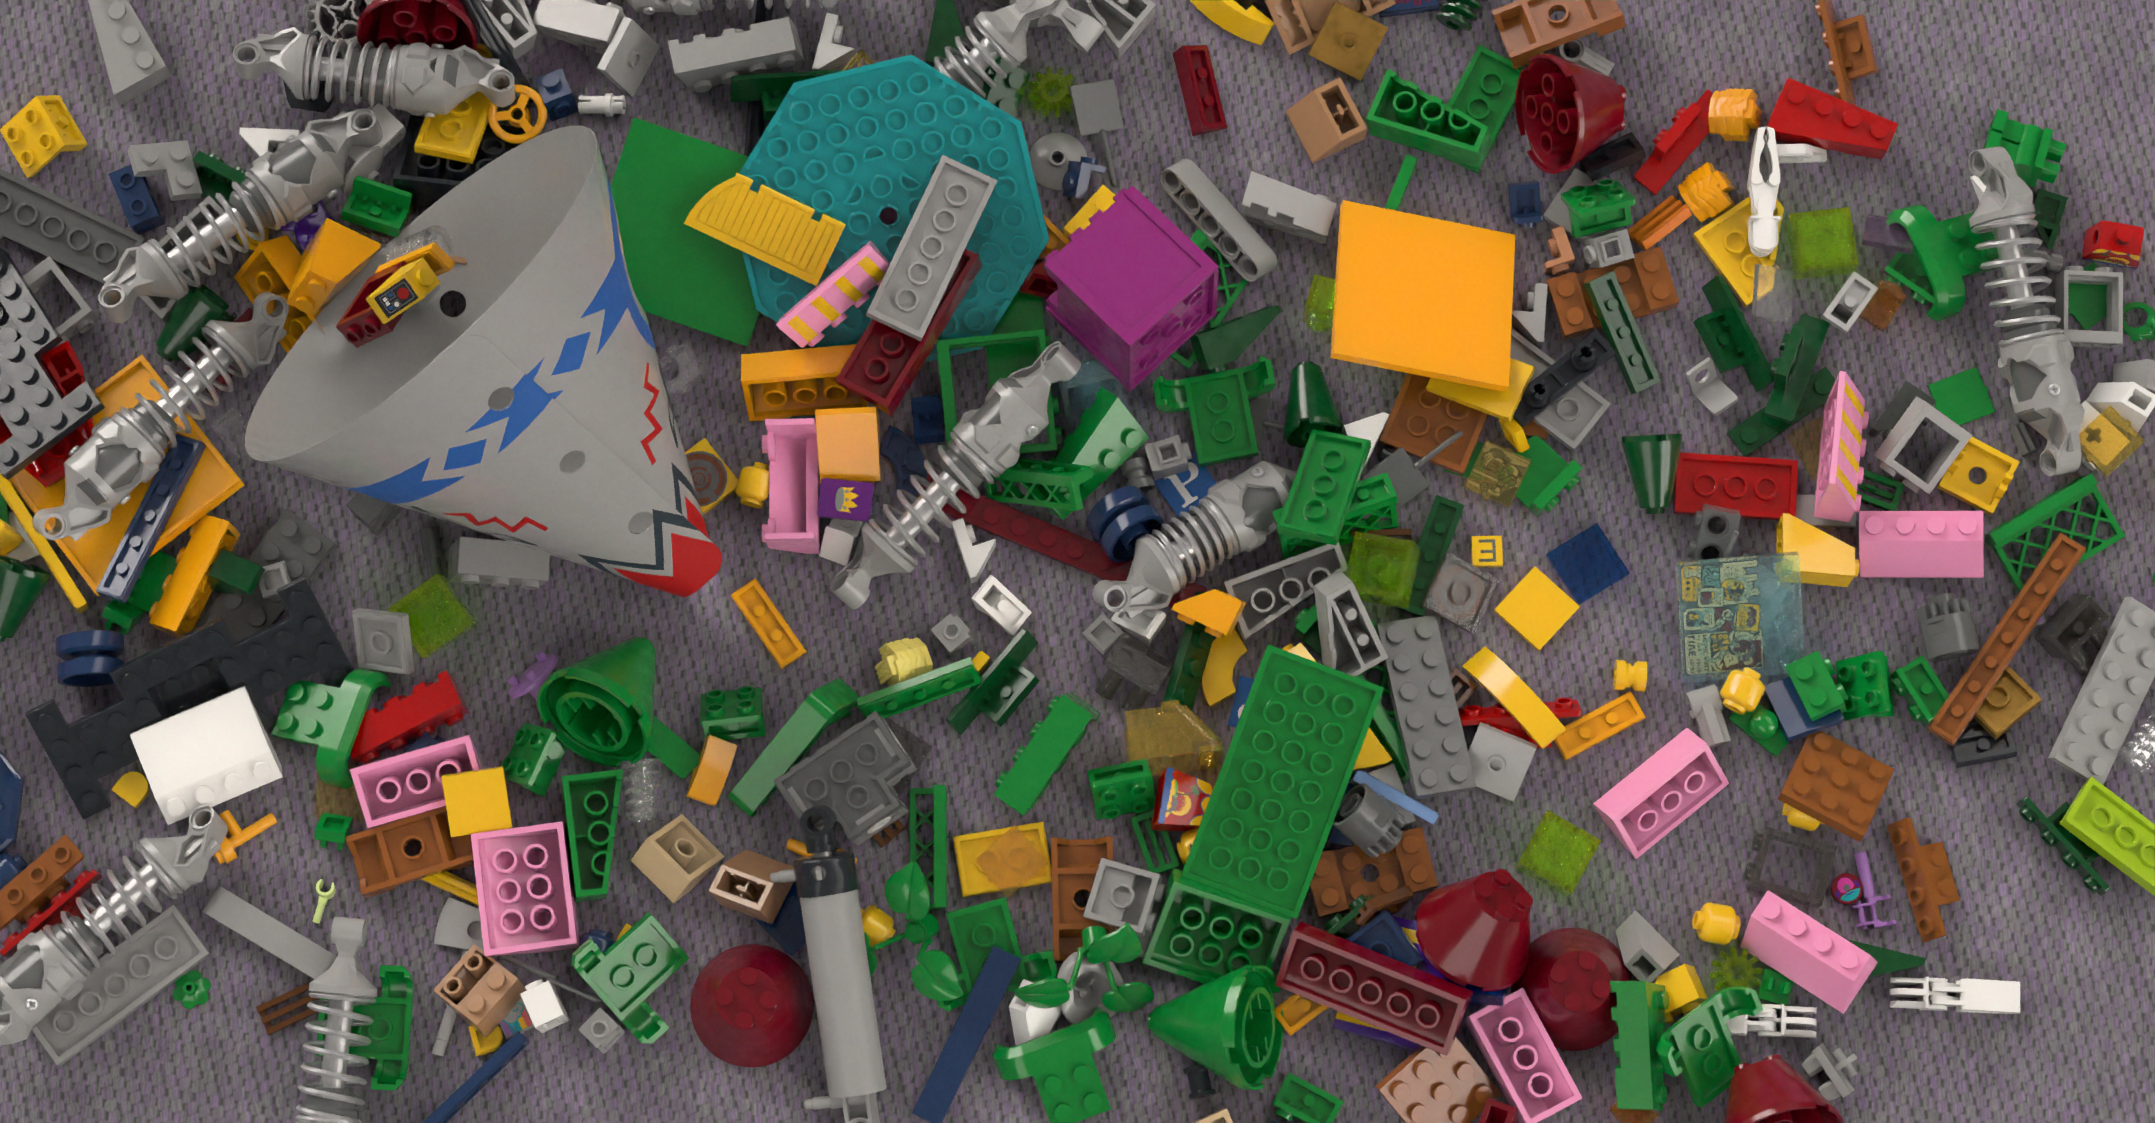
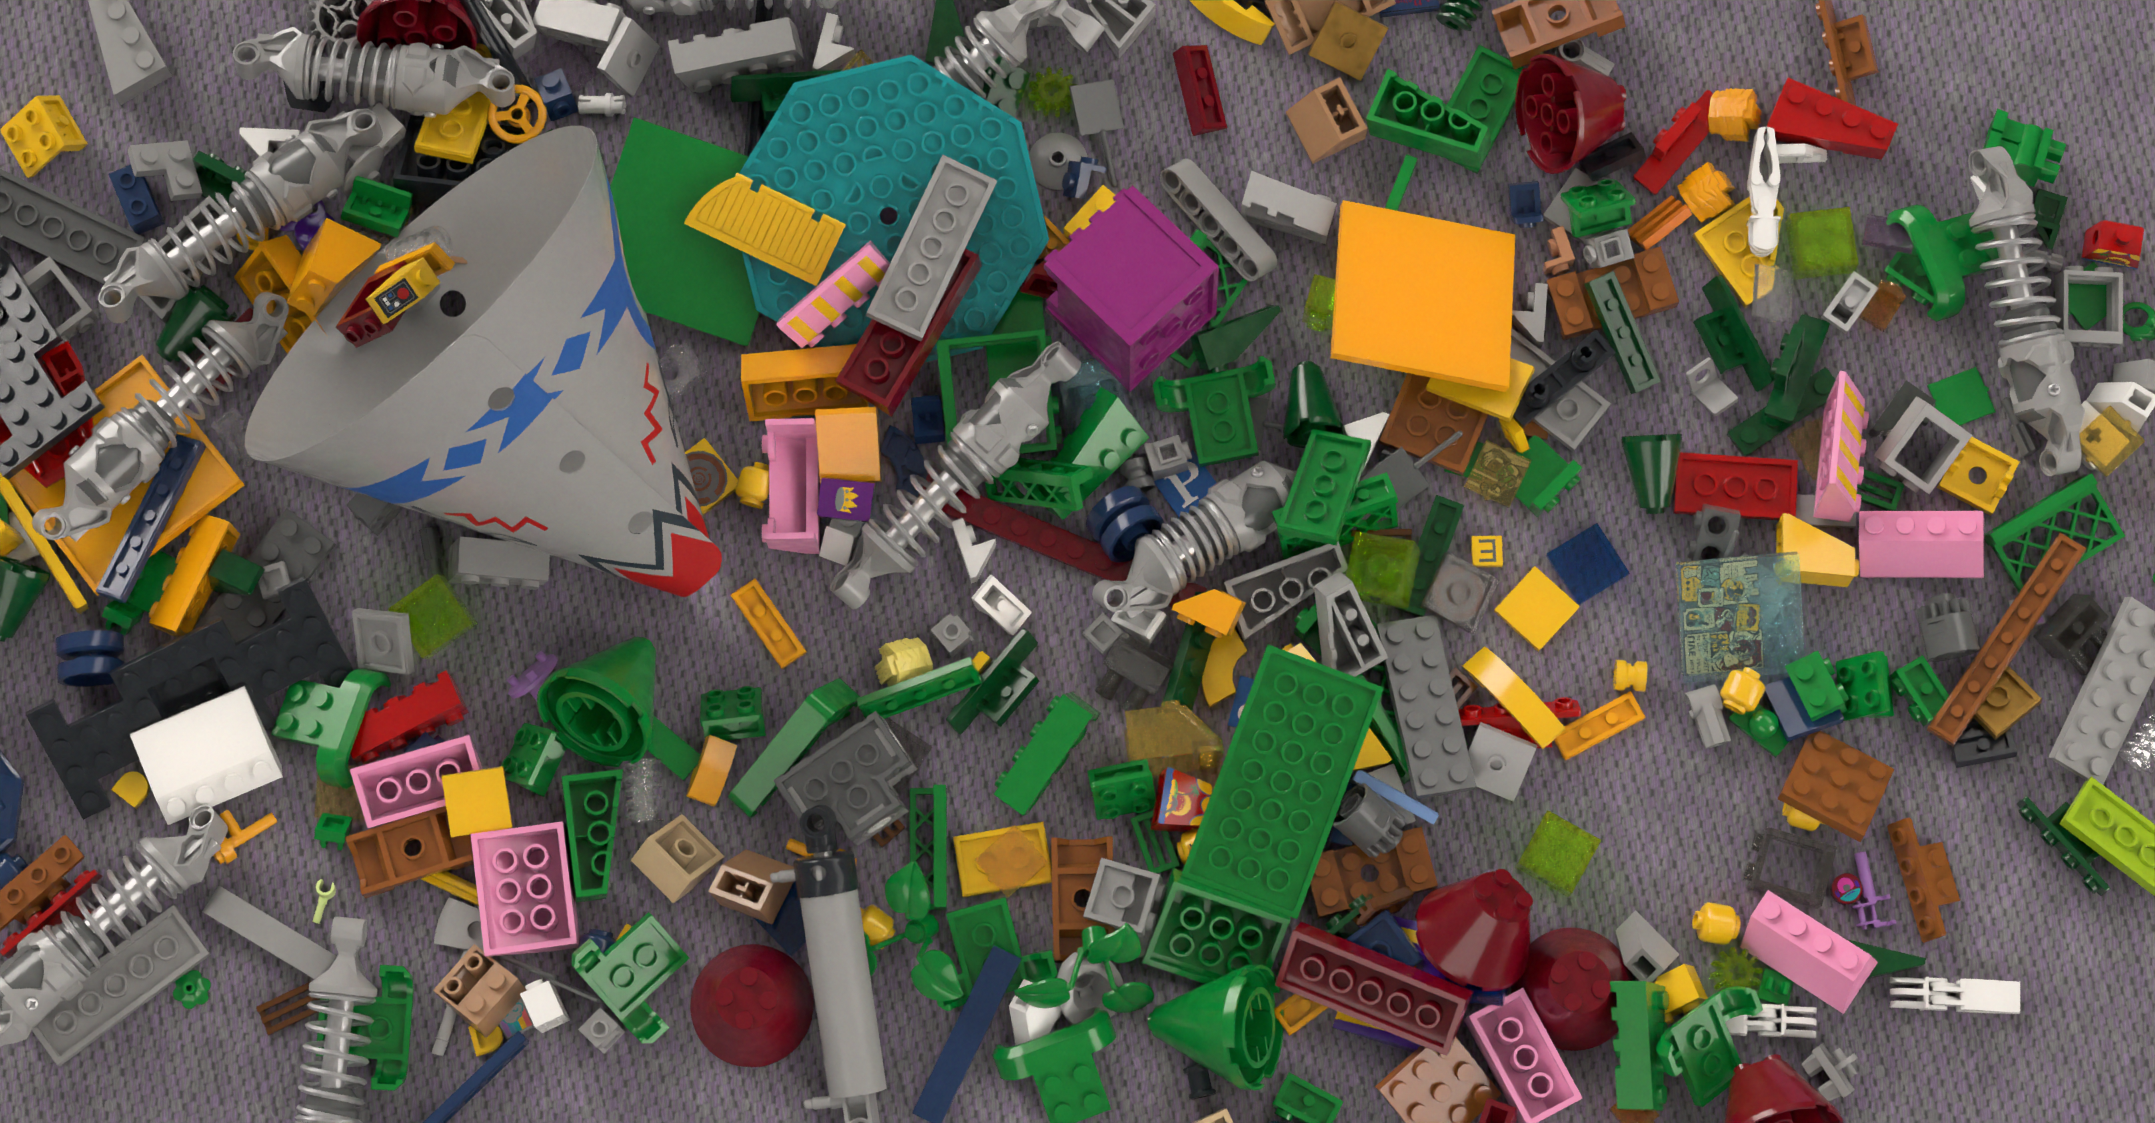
(1662, 792): bright pink slope -> none

